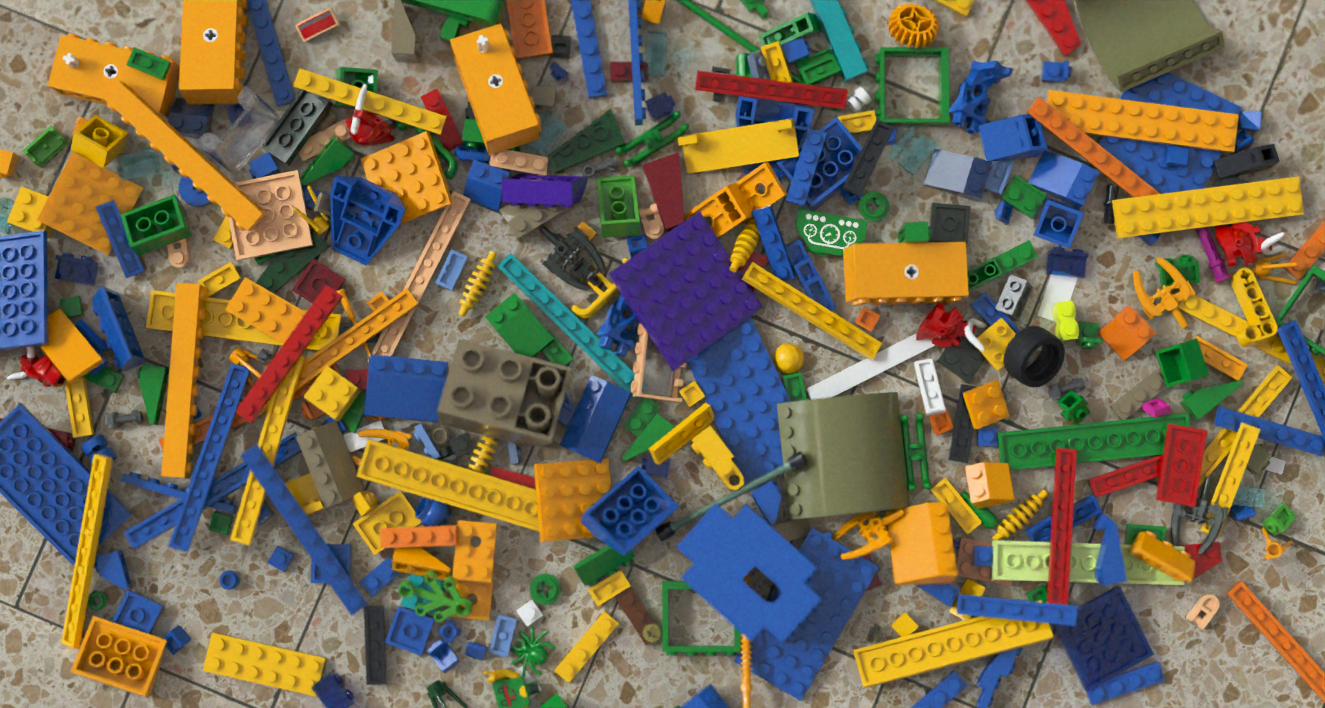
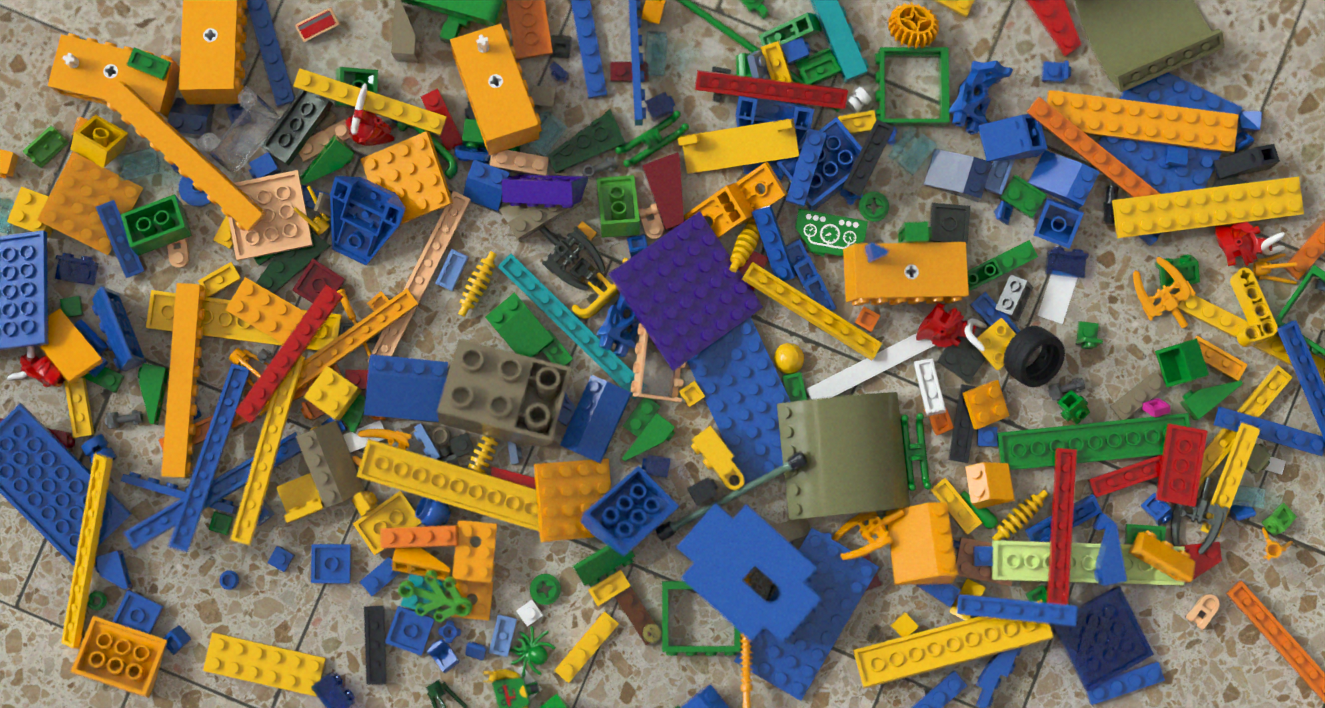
(303, 529): blue plate -> none
(682, 434): yellow plate -> none
(703, 490): none -> black brick
(768, 500): blue slope -> none
(874, 251): none -> blue slope
(1064, 315): neon yellow brick -> none
(1126, 332): orange slope -> none
(1158, 510): none -> blue bracket
(1216, 263): magenta pin -> none

